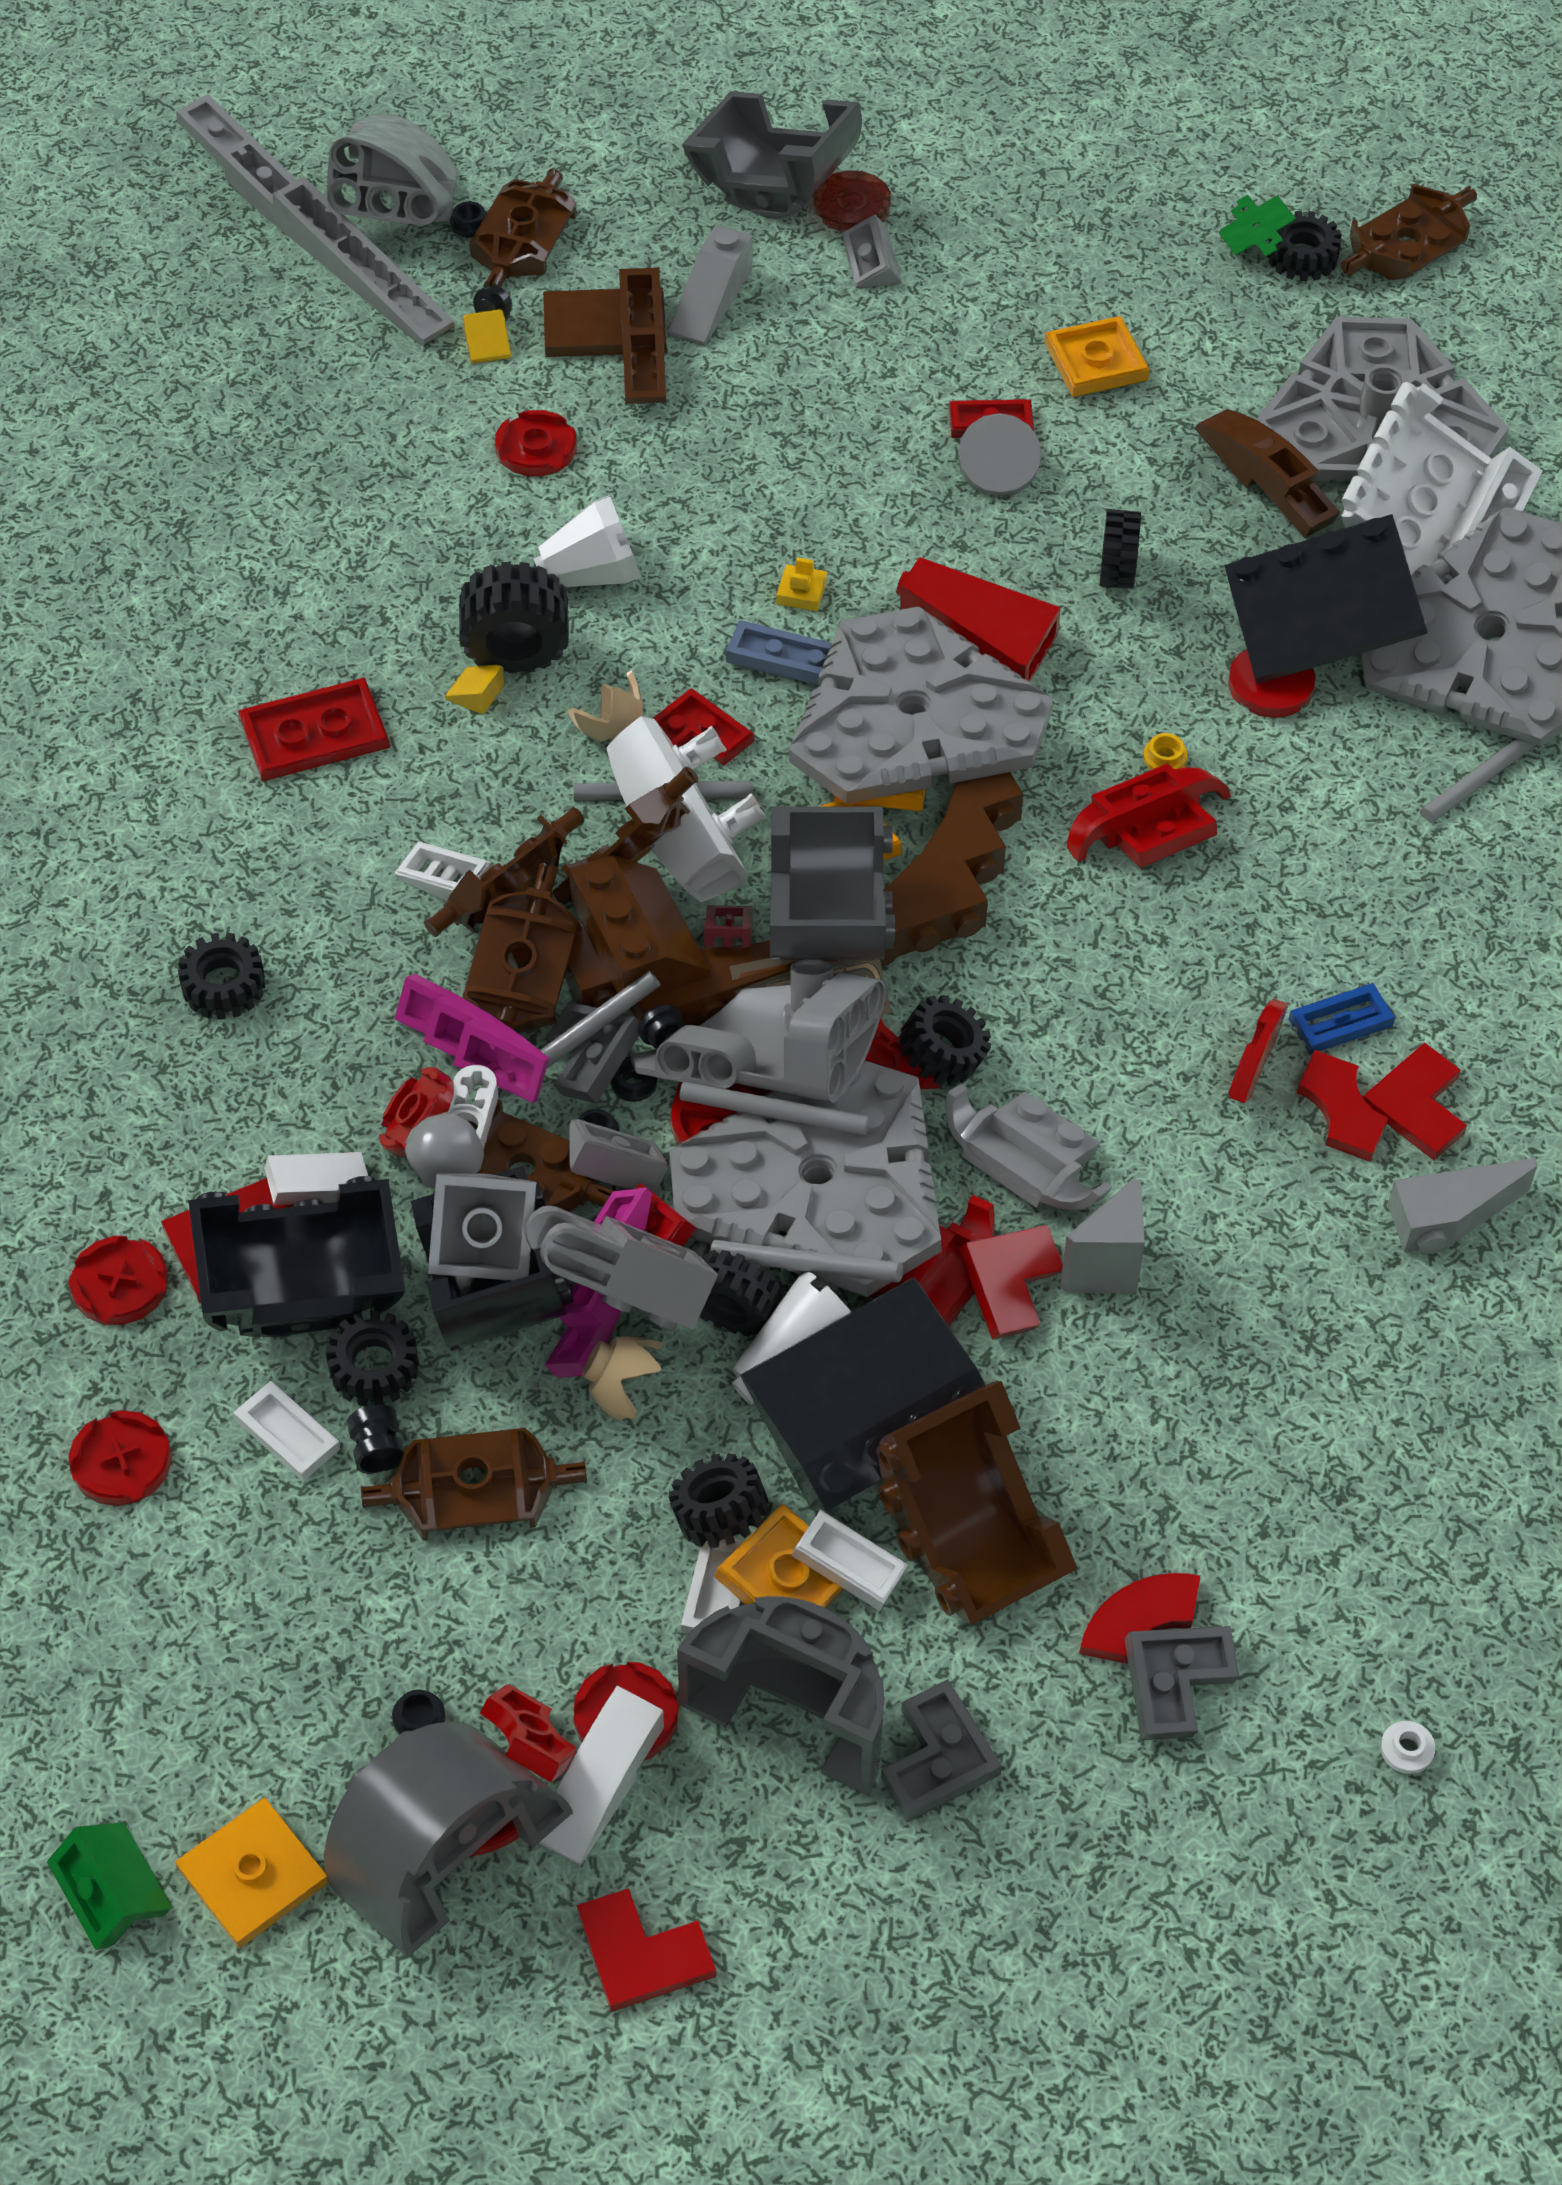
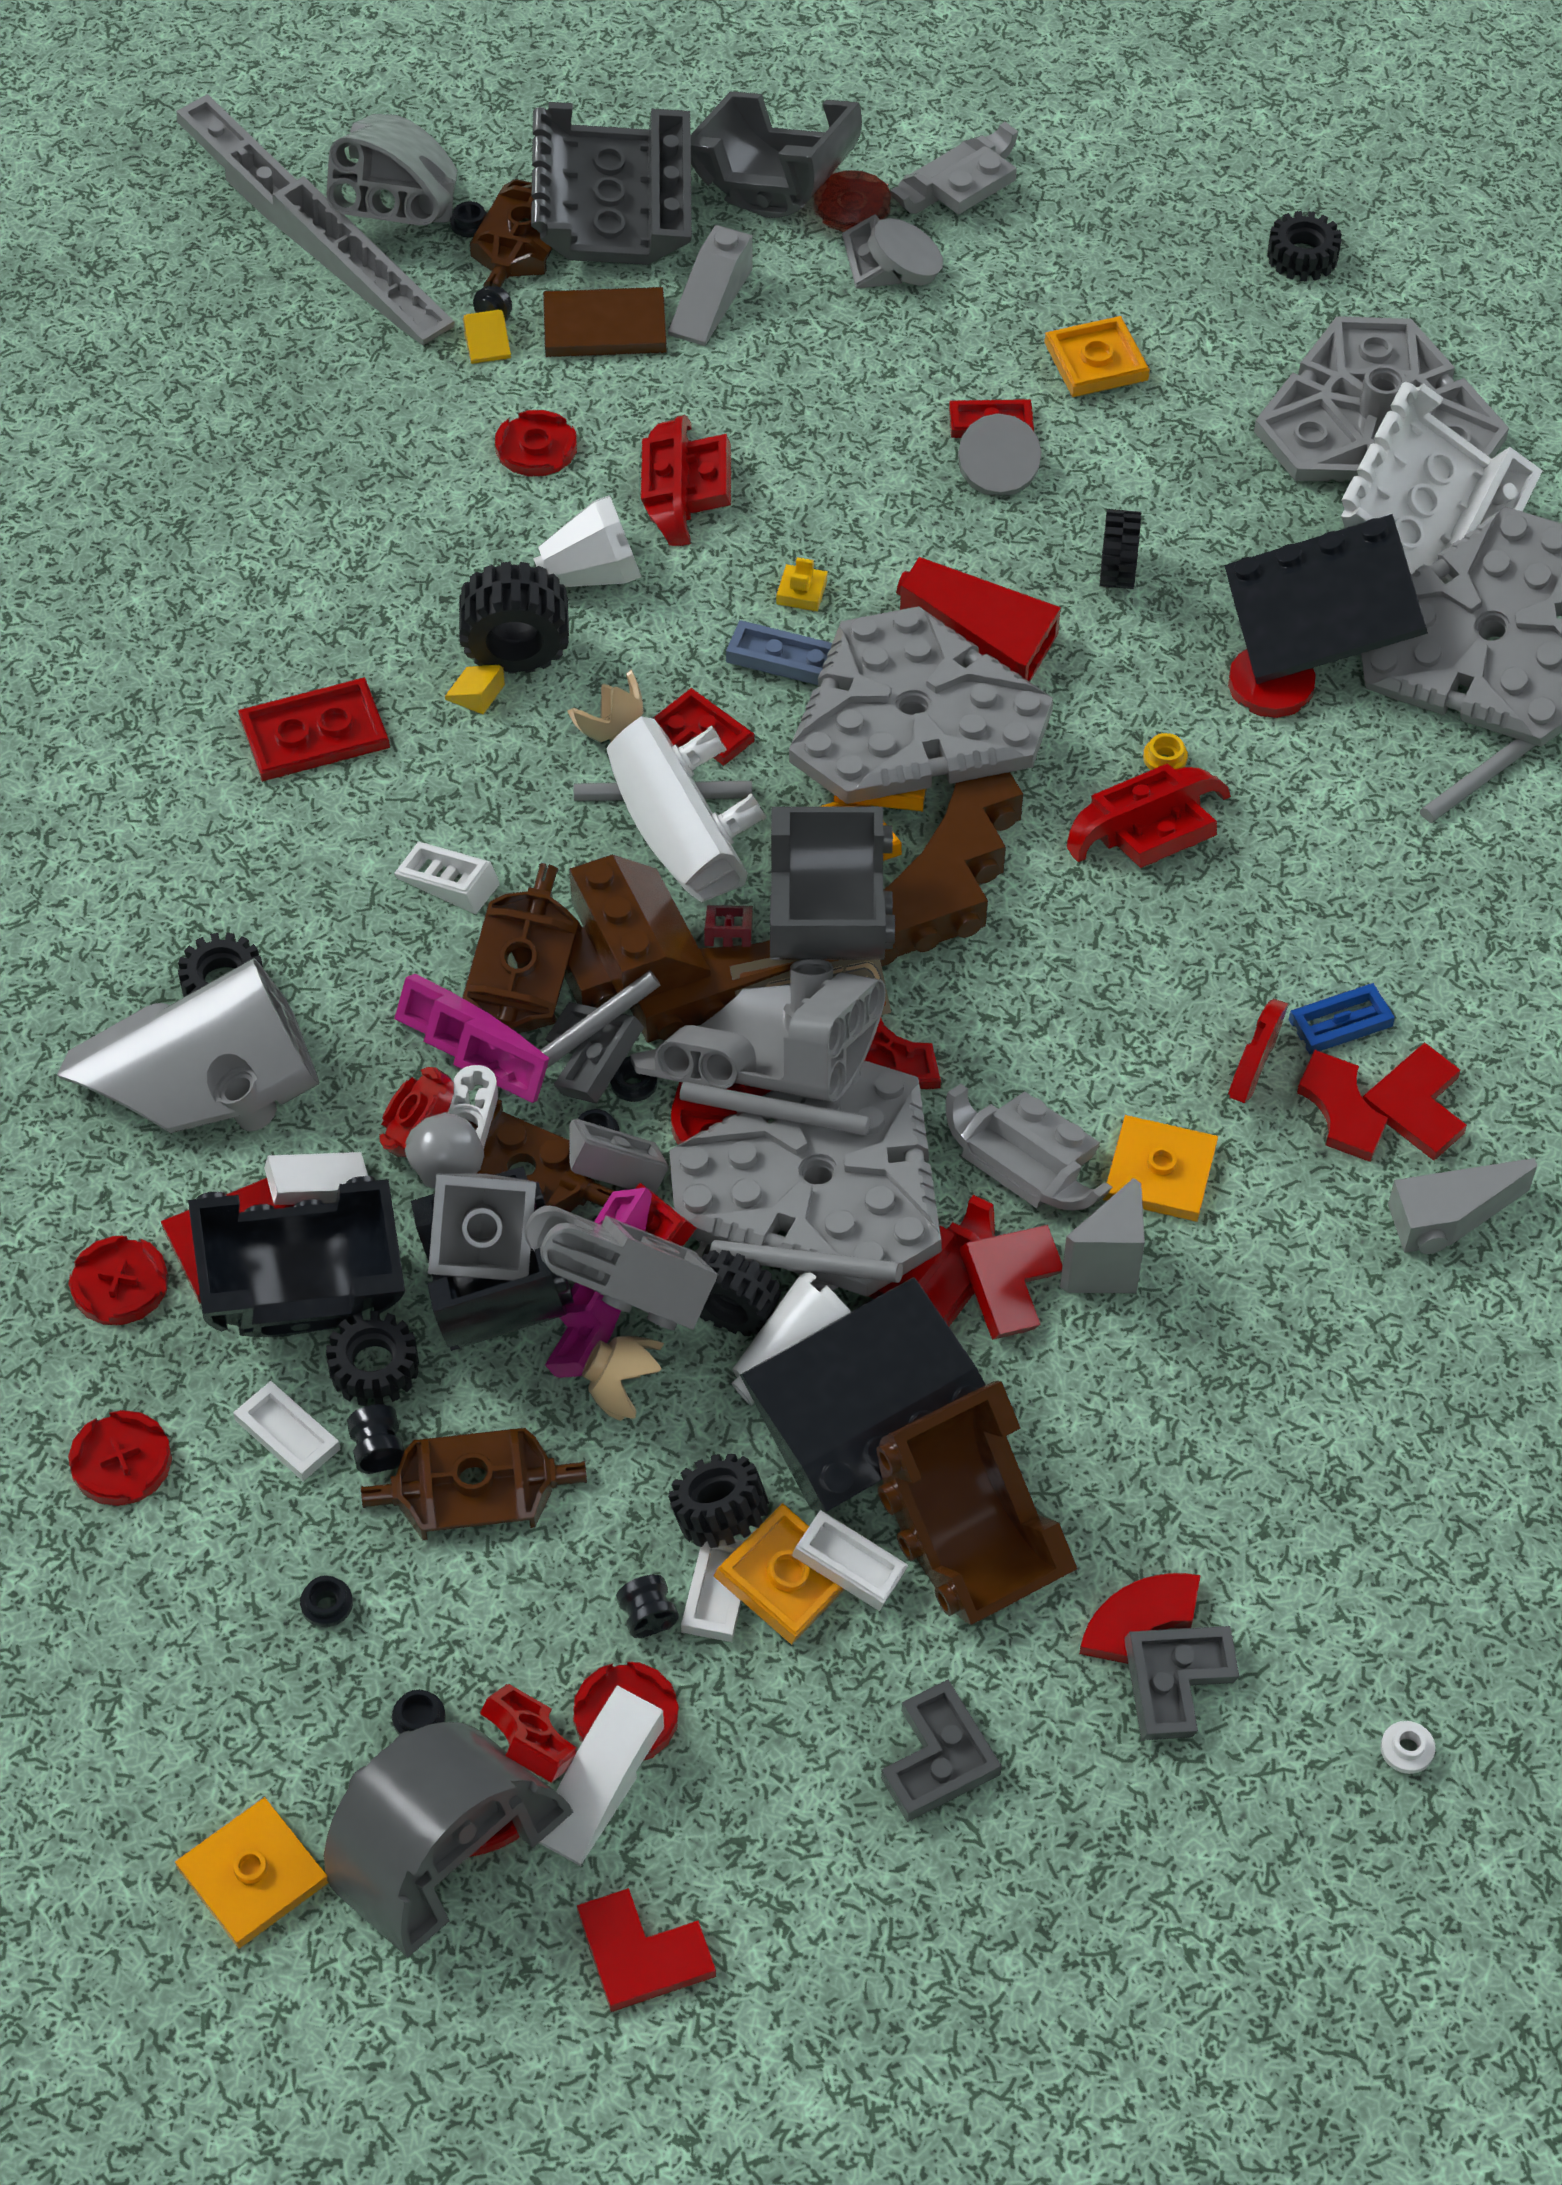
(107, 1881): green panel -> none
(203, 1057): none -> light grey panel
(321, 1588): none -> black plate
(472, 895): reddish brown plate -> none
(611, 188): none -> dark grey slope
(642, 335): reddish brown slope -> none
(647, 1606): none -> black wheel
(651, 818): reddish brown plate -> none
(659, 1024): black plate -> none
(683, 477): none -> red plate
(799, 1657): dark grey cylinder -> none
(906, 250): none -> light grey tile
(933, 1054): black tyre -> none
(962, 174): none -> light grey plate
(1167, 1162): none -> light orange plate
(1271, 216): green piece -> none
(1272, 462): reddish brown slope -> none
(1427, 216): reddish brown plate -> none

